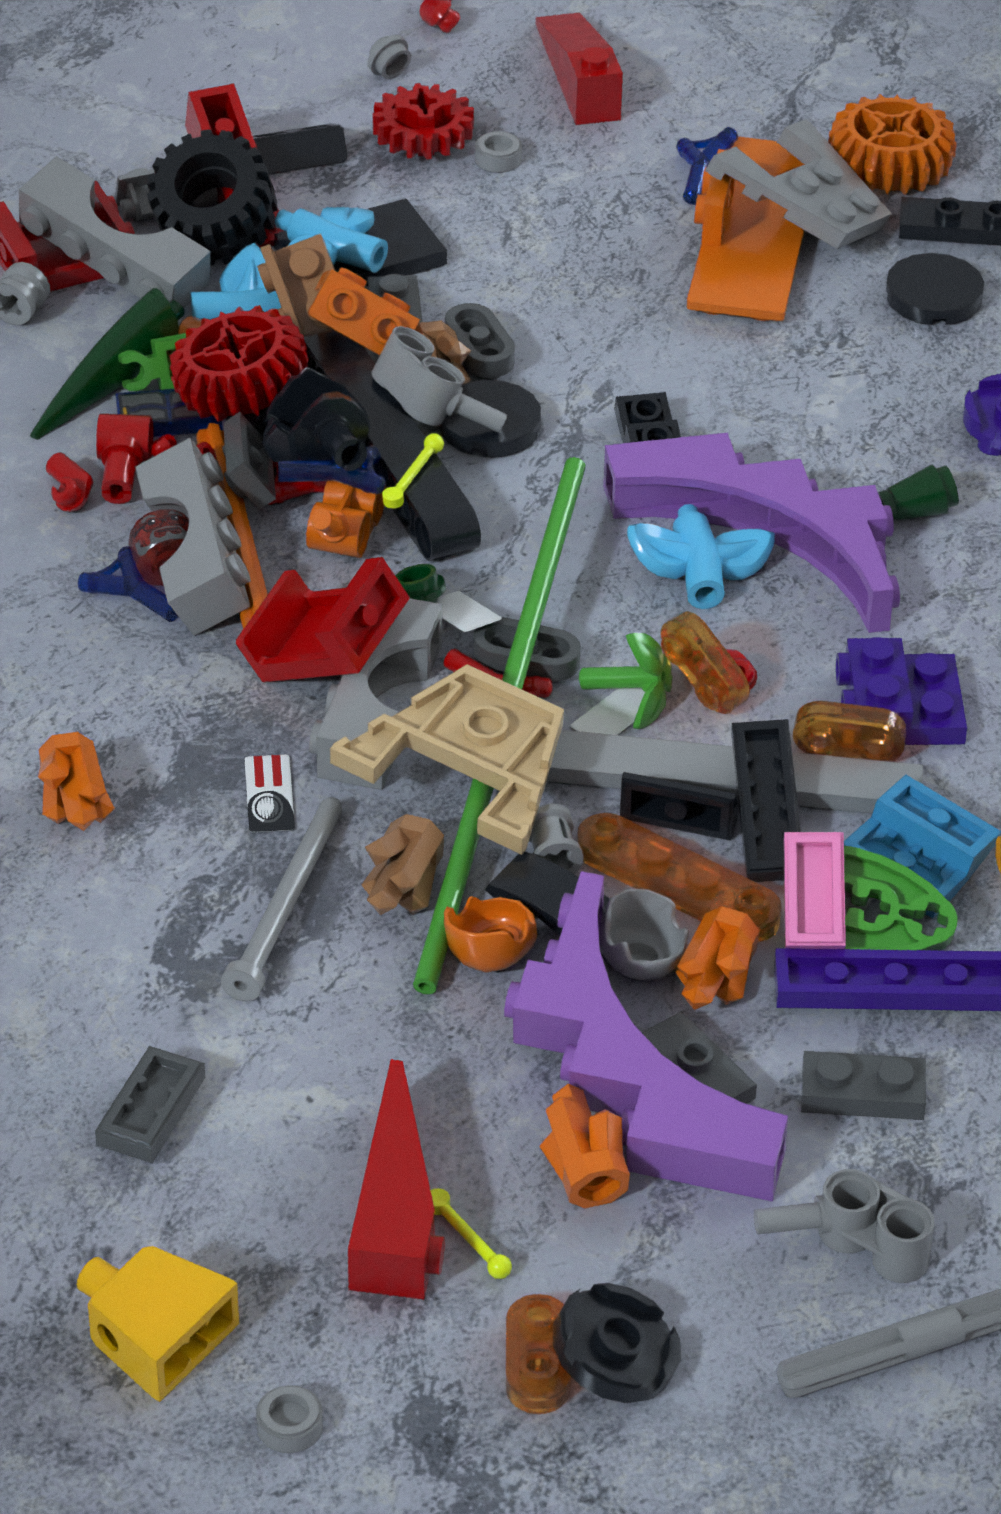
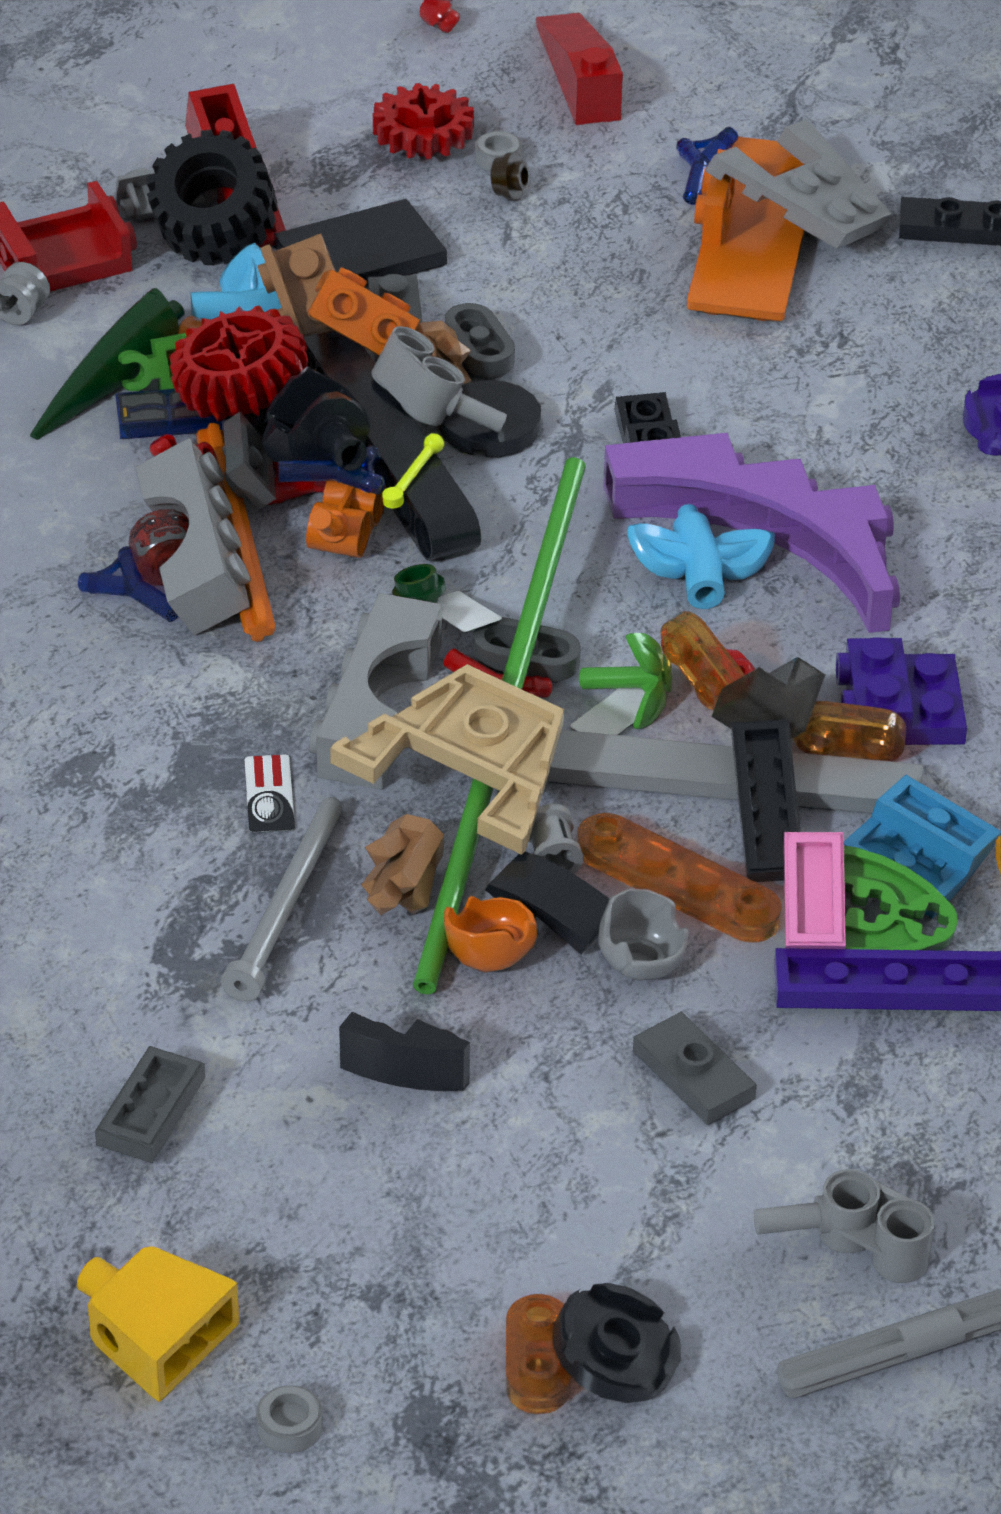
(61, 209): light grey arch -> none
(72, 781): orange rock -> none
(74, 482): red arm -> none
(122, 445): red pin -> none
(302, 147): black slope -> none
(322, 631): red panel -> none
(342, 231): medium azure plant -> none
(389, 56): light grey plate -> none
(394, 1220): red slope -> none
(415, 1060): none -> black slope
(498, 1265): neon yellow hinge -> none
(510, 176): none -> dark brown plate
(585, 1149): orange rock -> none
(668, 1118): medium lavender arch -> none
(678, 806): black slope -> none
(718, 957): orange rock -> none
(776, 695): none -> clear smoke piece
(863, 1085): dark grey plate -> none
(894, 142): orange gear -> none
(922, 494): dark green cone -> none
(934, 288): black tile -> none

